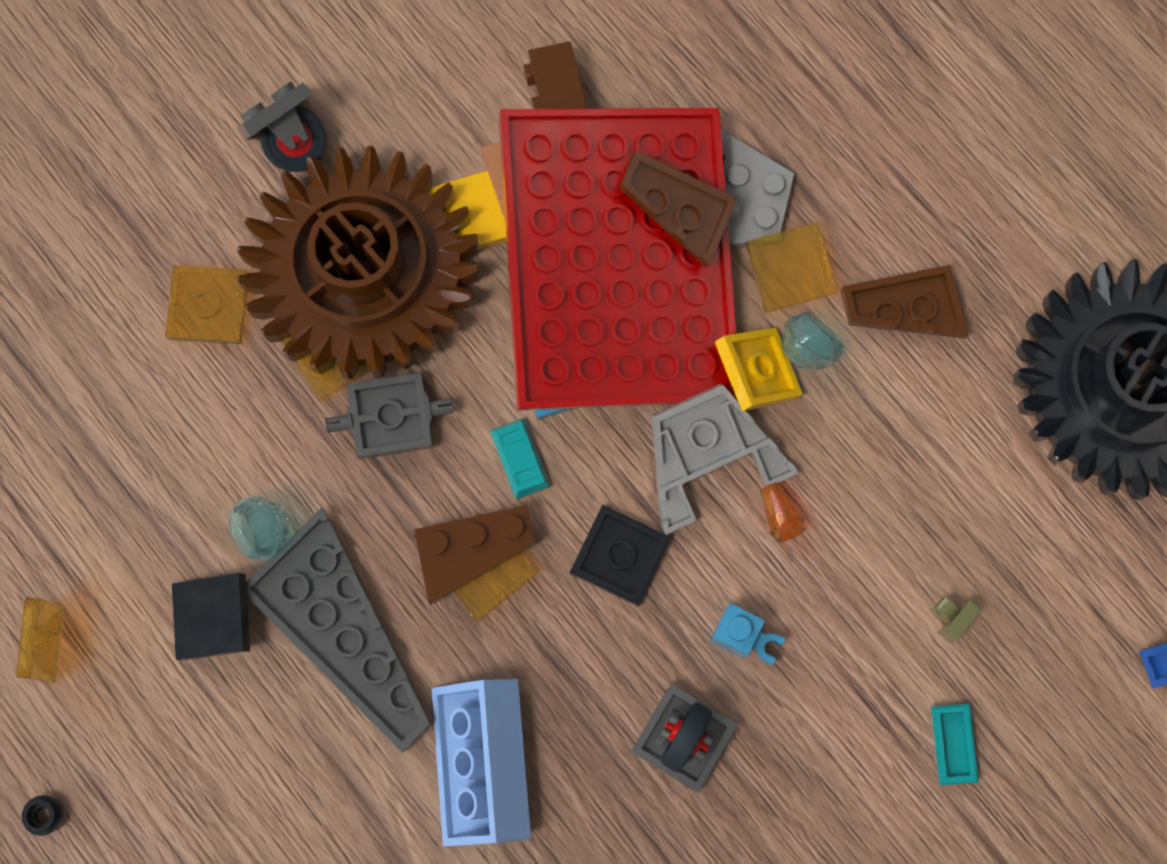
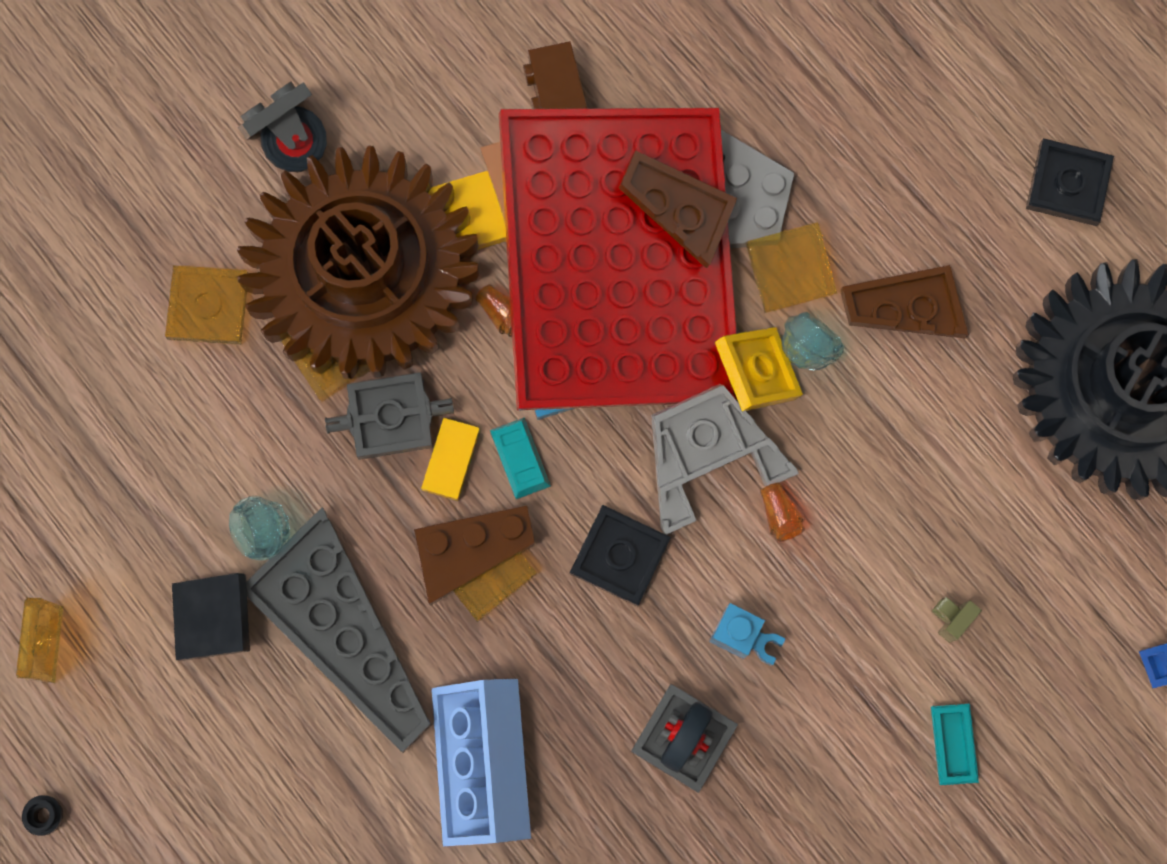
(450, 459): none -> yellow tile
(497, 308): none -> clear orange cone
(1069, 182): none -> black tile

